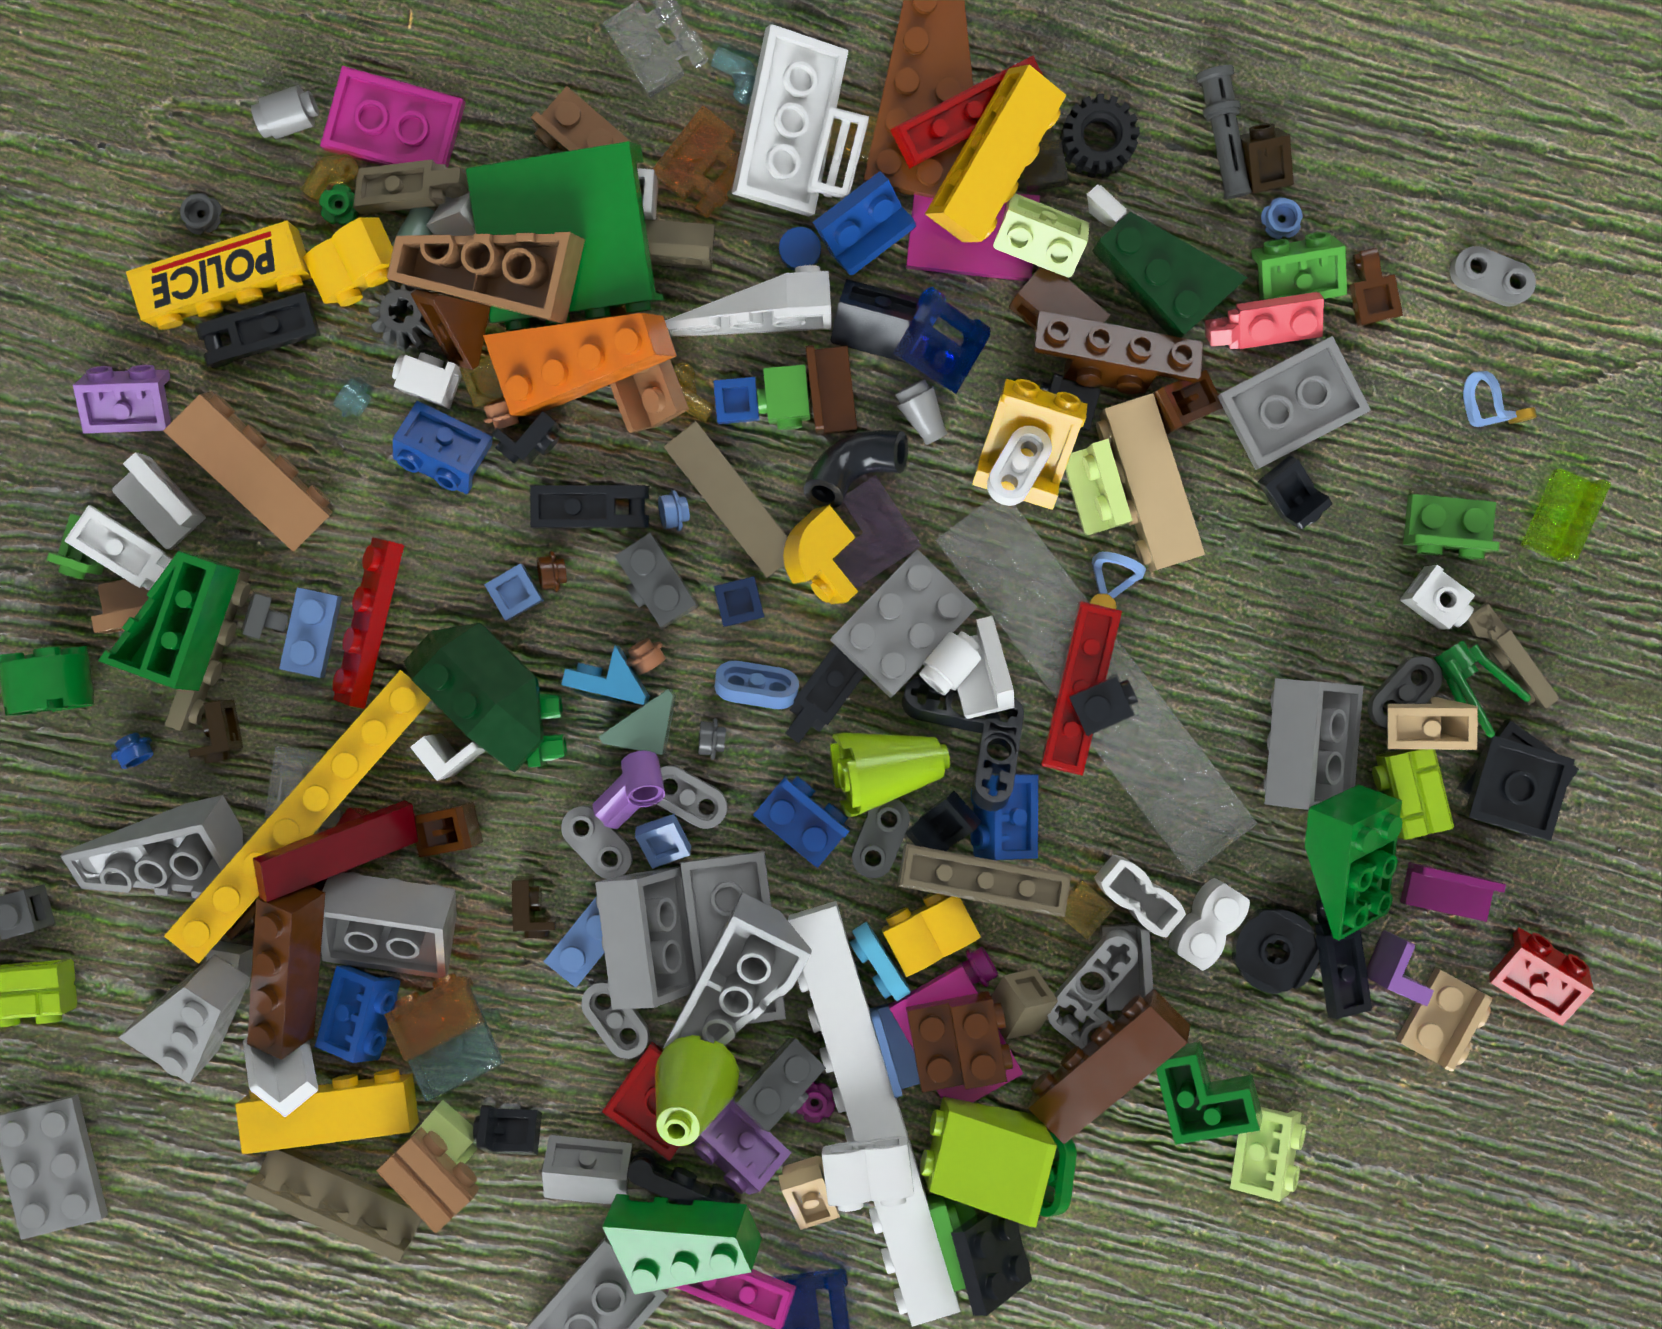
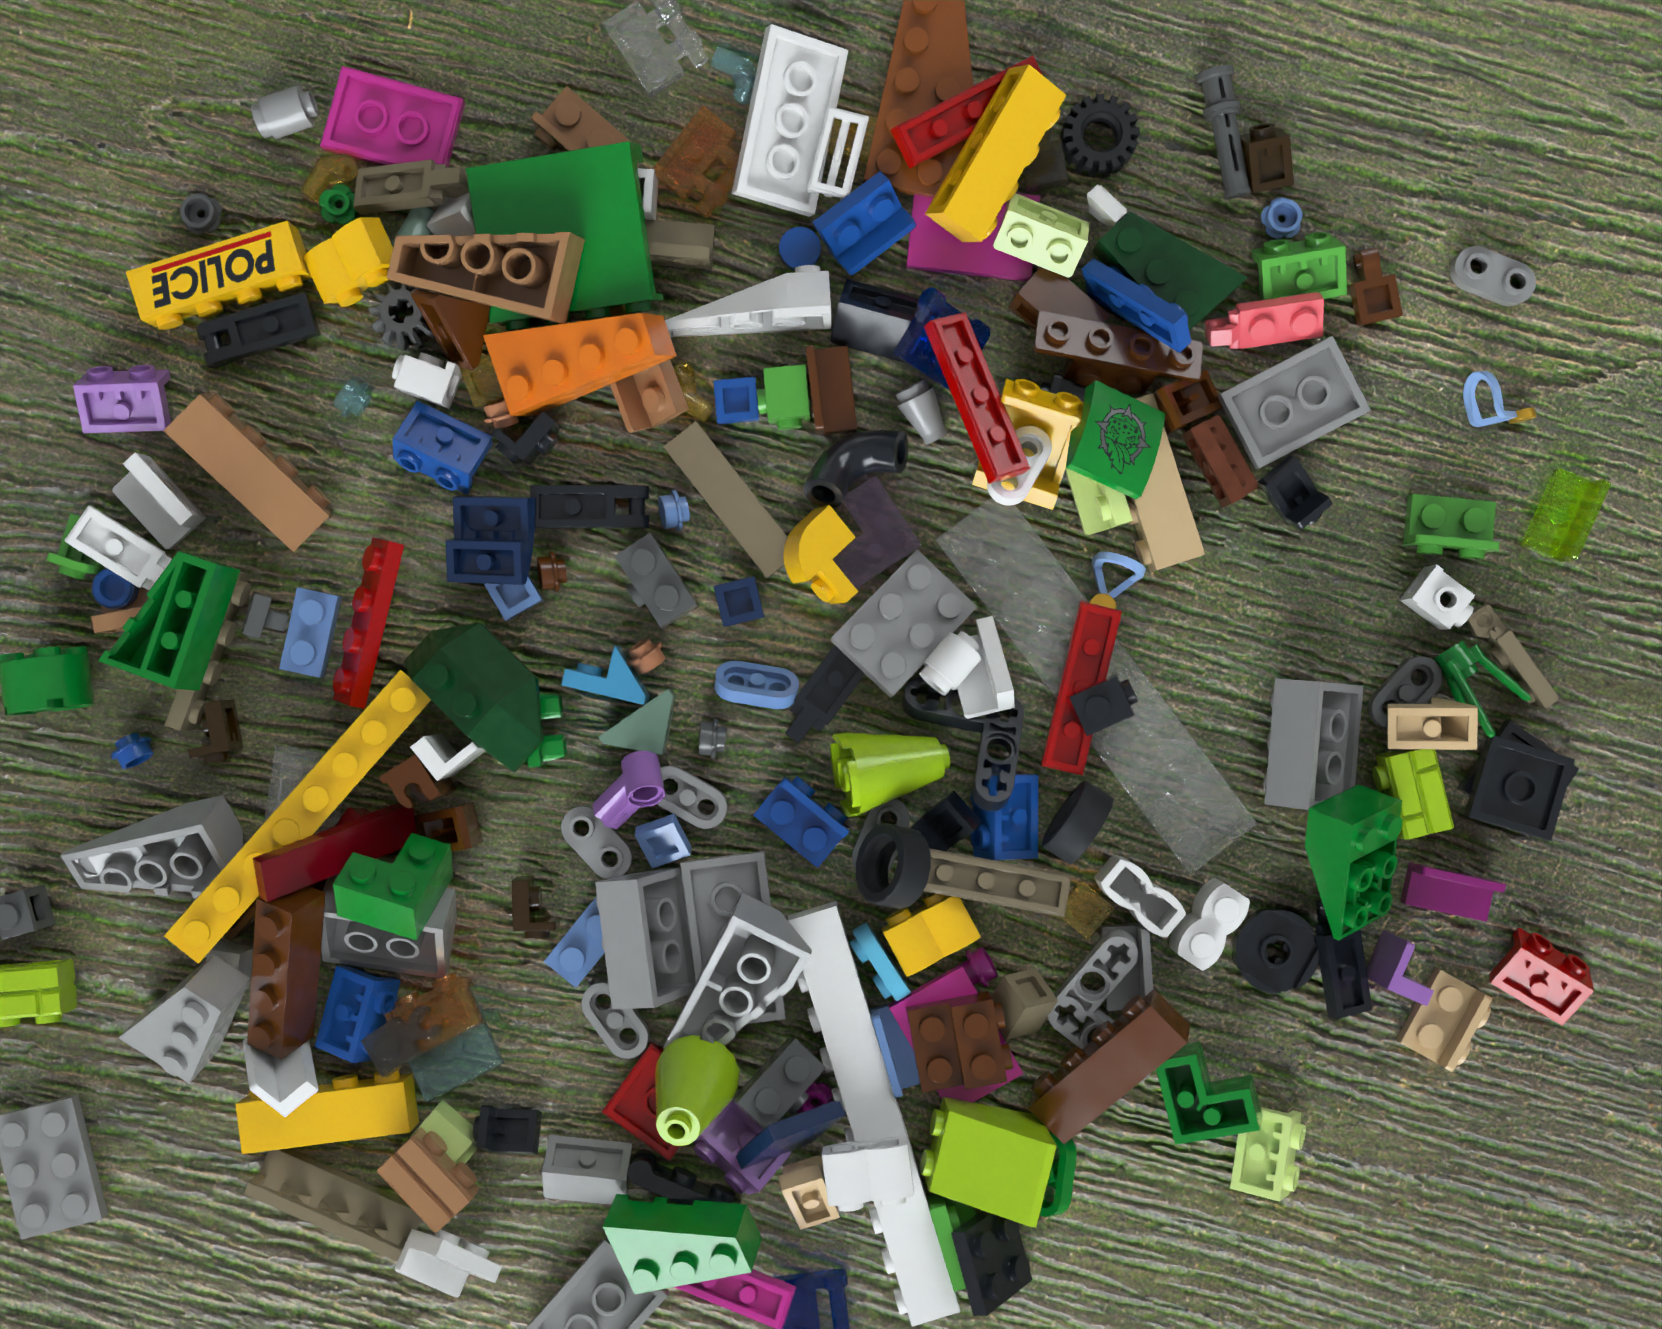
(113, 590): none -> blue tile
(396, 1041): none -> clear smoke plate
(397, 894): none -> green brick
(421, 781): none -> reddish brown hinge
(442, 1263): none -> white bracket
(491, 540): none -> dark blue slope
(790, 1134): none -> dark blue tile
(911, 870): none -> black tyre
(977, 397): none -> red tile
(1077, 822): none -> black tyre
(1115, 440): none -> green slope
(1137, 304): none -> blue plate
(1220, 461): none -> copper bracket

